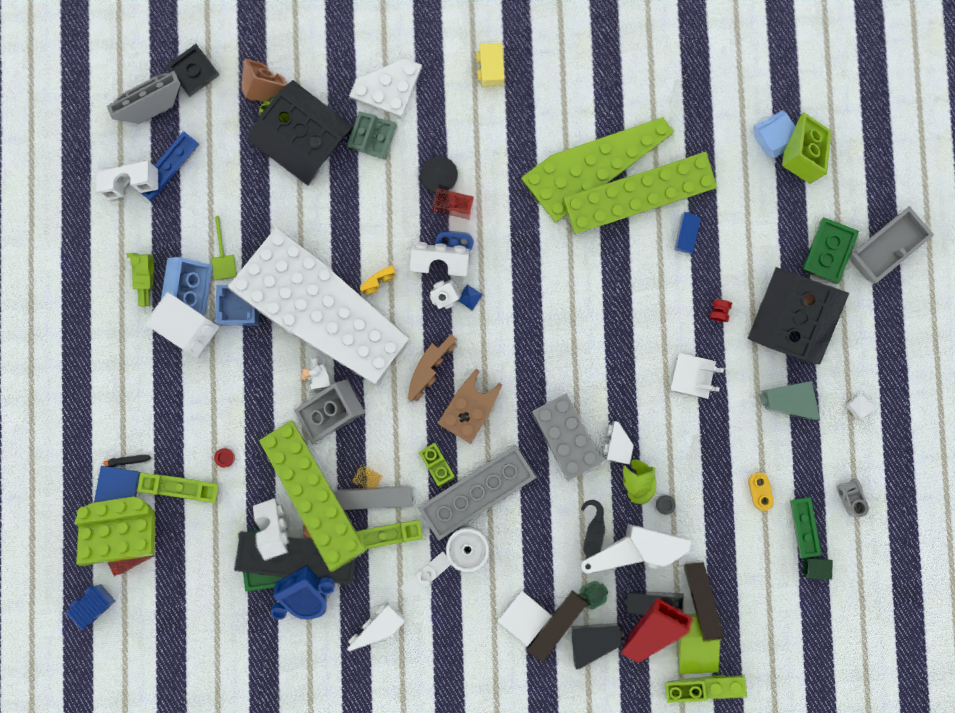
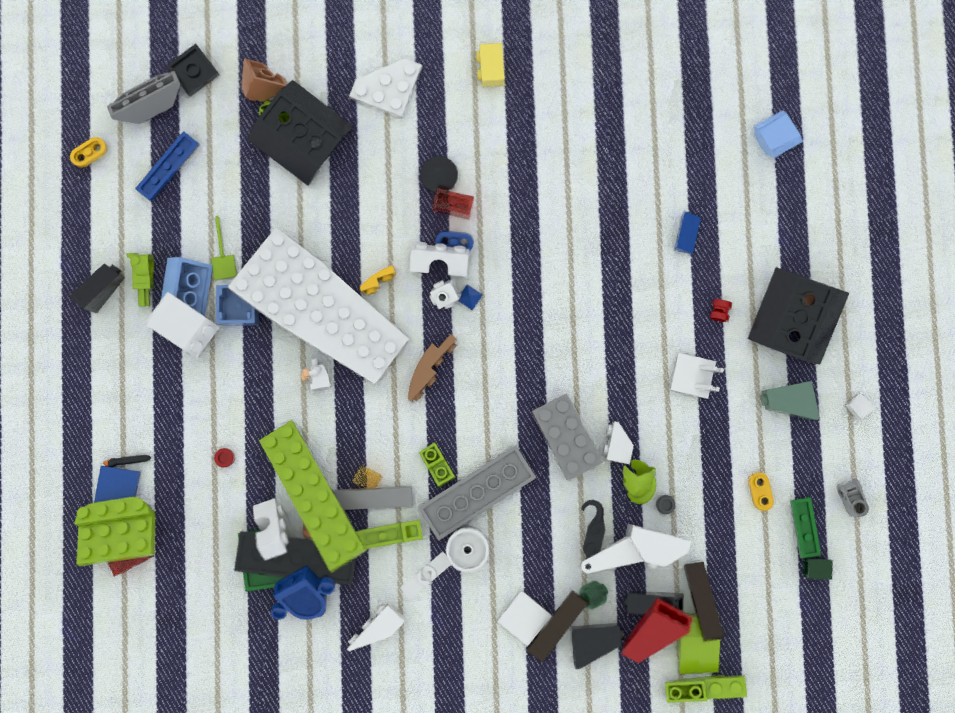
(88, 150): none -> yellow plate
(90, 607): blue brick -> none
(97, 288): none -> black slope
(112, 181): white arch -> none
(178, 487): lime slope -> none
(329, 410): light grey slope -> none
(372, 135): sand green slope -> none
(474, 403): medium nougat brick -> none
(591, 164): lime wing -> none
(639, 193): lime plate -> none
(808, 149): lime slope -> none
(830, 250): green plate -> none
(891, 245): light grey container -> none

